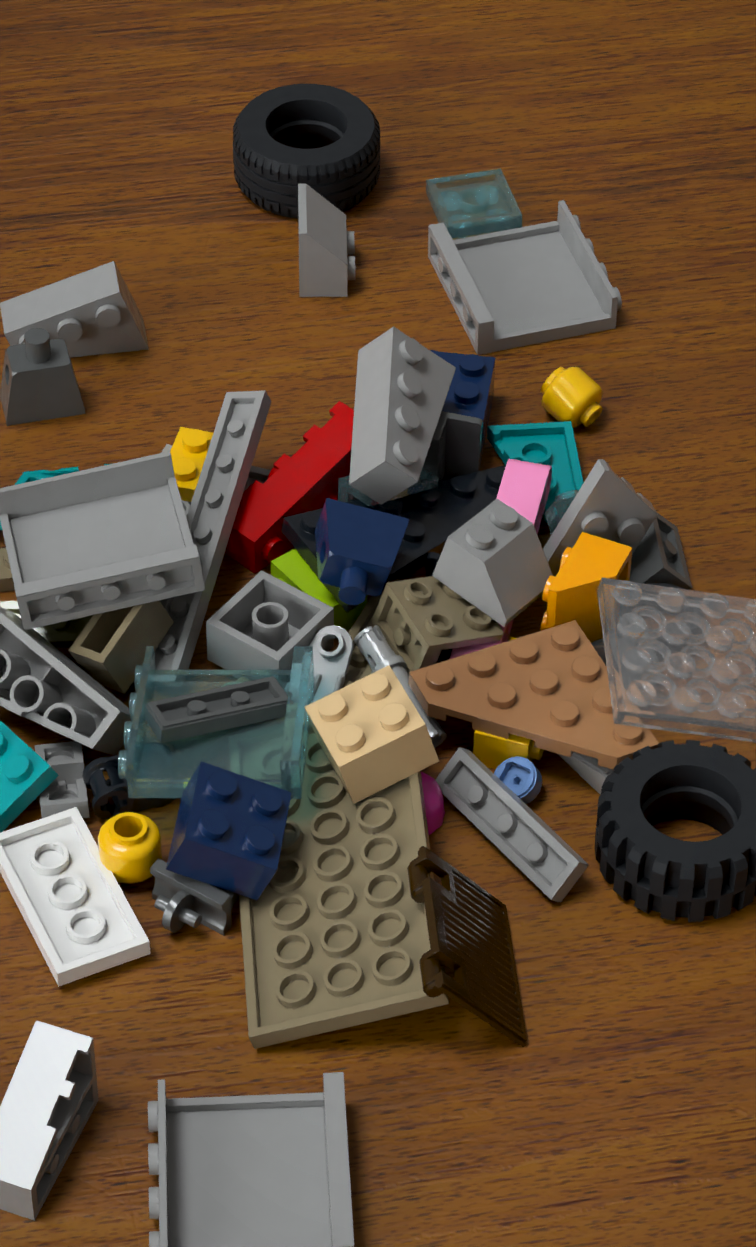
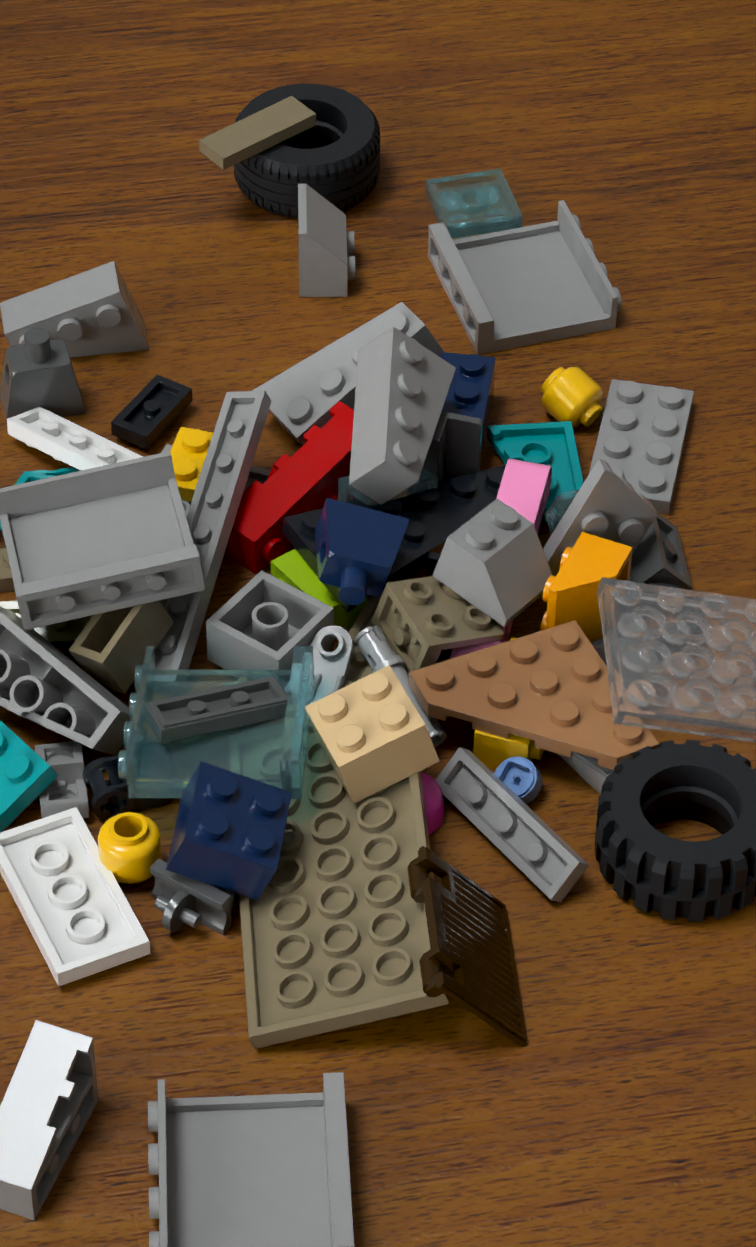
(66, 440): none -> white plate
(151, 411): none -> black plate
(257, 132): none -> dark tan tile
(317, 383): none -> light grey wedge
(645, 437): none -> light grey plate

